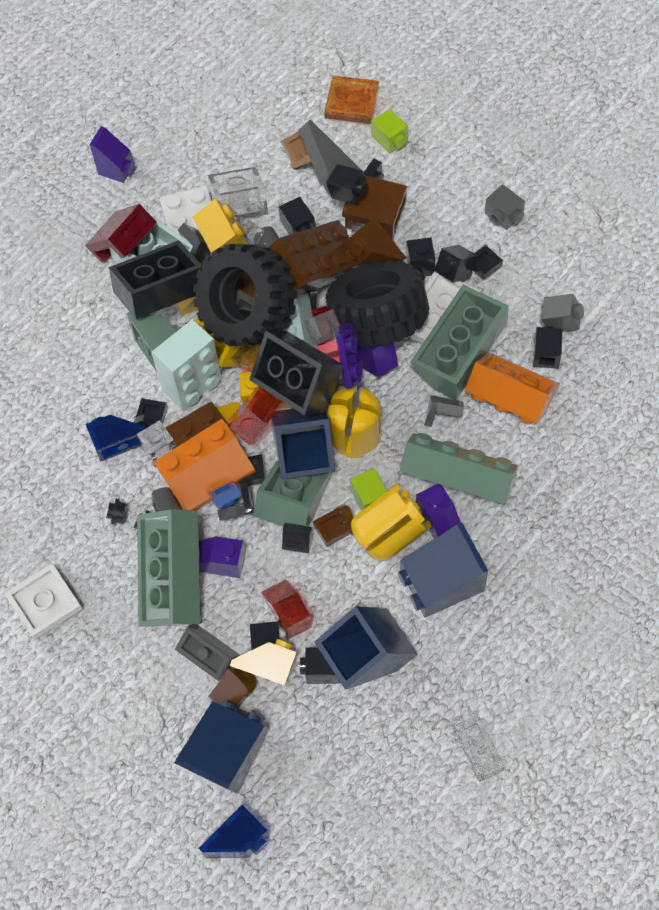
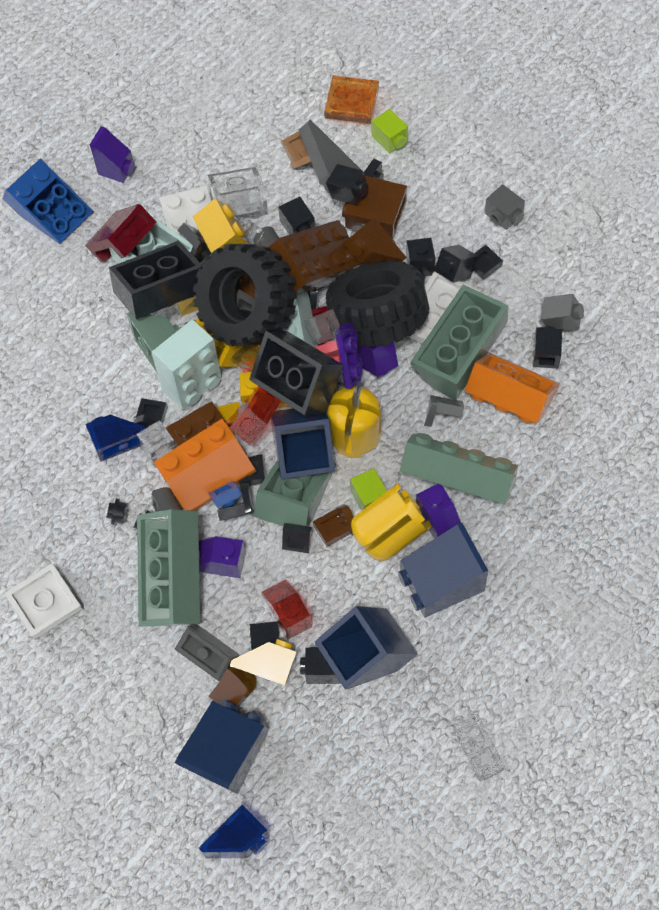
(47, 202): none -> blue slope

